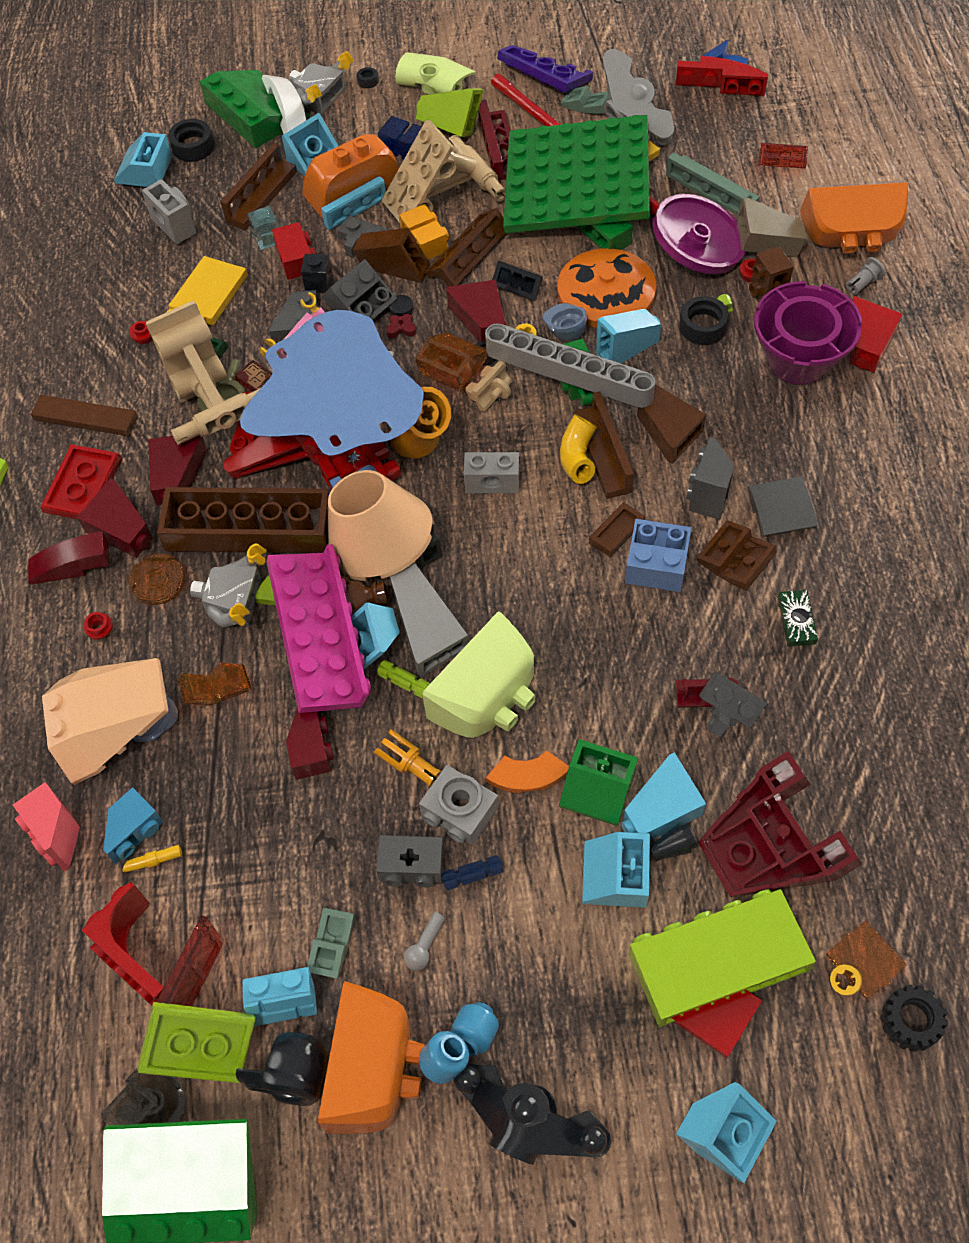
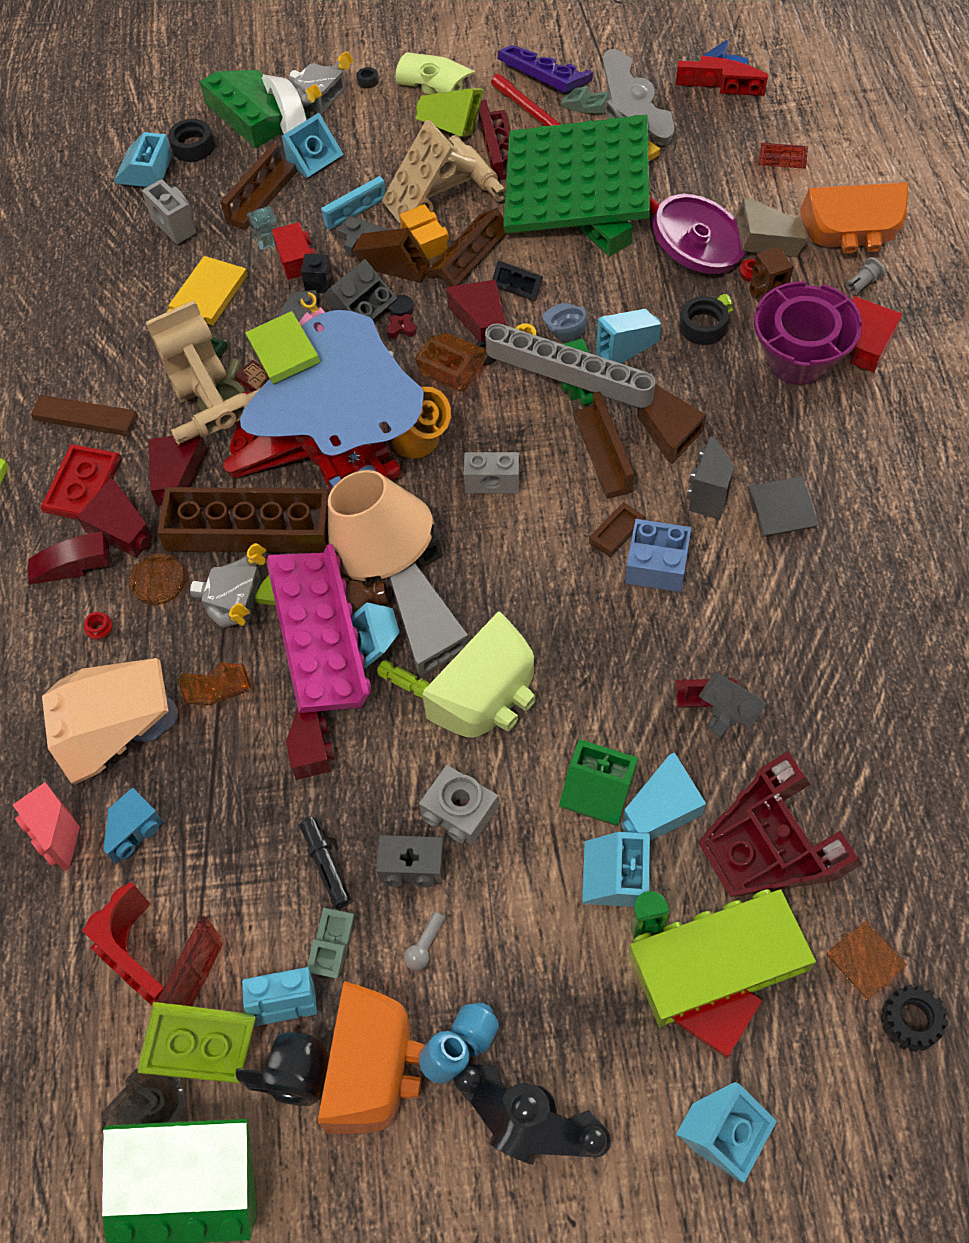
(140, 333): red plate -> none
(152, 858): yellow piece -> none
(282, 347): none -> lime tile
(320, 851): none -> black pin
(346, 169): orange hips -> none
(393, 137): clear blue piece -> none
(410, 761): light orange arm -> none
(472, 872): dark blue axle -> none
(493, 384): tan hips -> none
(528, 775): orange tile -> none
(573, 450): yellow cylinder -> none
(607, 283): orange dish -> none
(649, 914): none -> green brick
(673, 843): black cone -> none
(707, 182): sand green fence -> none
(736, 555): reddish brown slope -> none
(797, 618): tile -> none
(841, 969): yellow bush -> none

